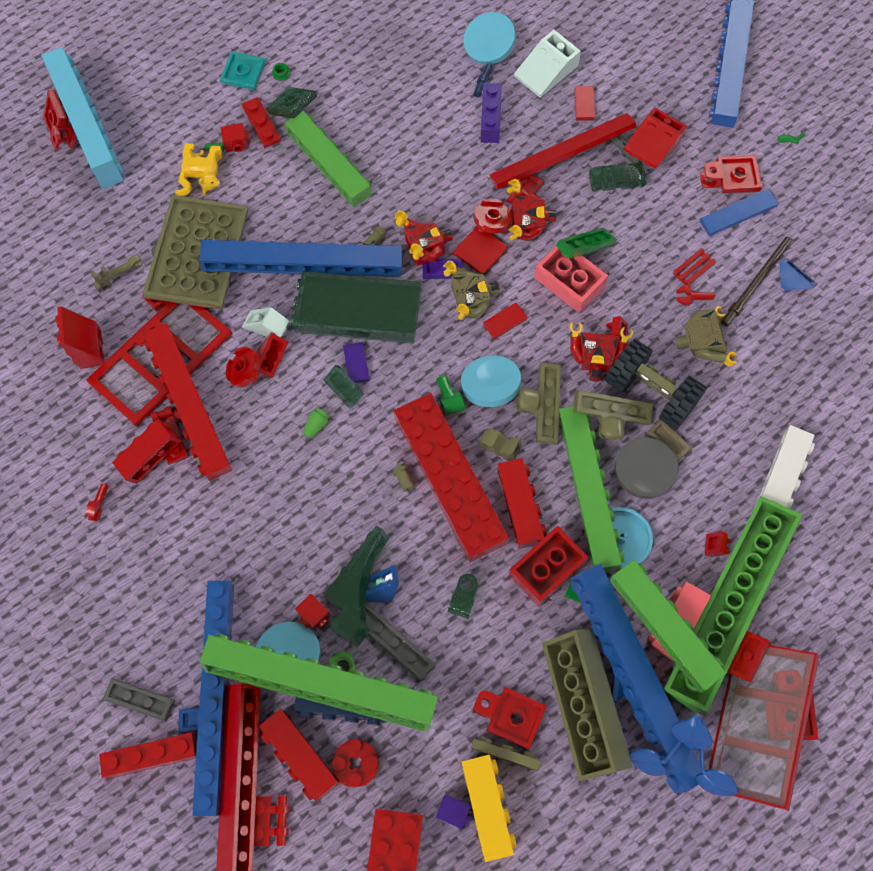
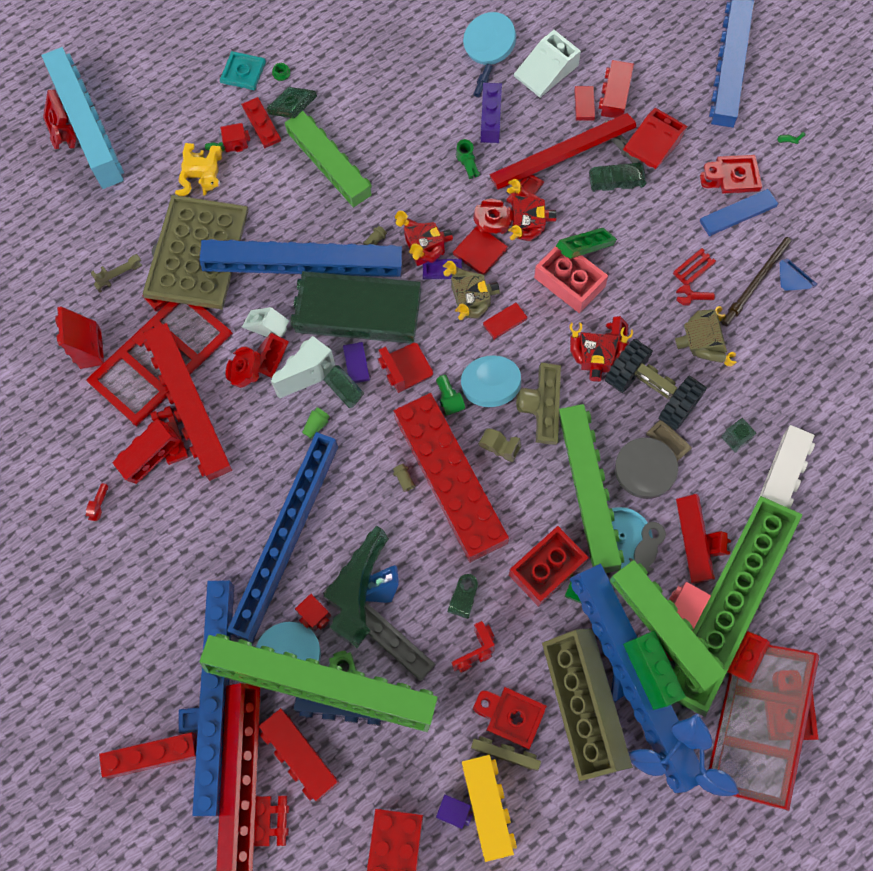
(138, 699): dark grey tile -> none
(283, 538): none -> blue brick
(304, 368): none -> light aqua slope
(341, 763): red plate -> none
(405, 366): none -> red bracket
(467, 159): none -> green pin
(485, 637): none -> red bracket
(520, 503): red brick -> none
(612, 412): olive plate -> none
(616, 89): none -> brick
(648, 548): none -> dark grey brick
(654, 670): none -> green brick
(695, 539): none -> red tile
(738, 435): none -> clear green brick

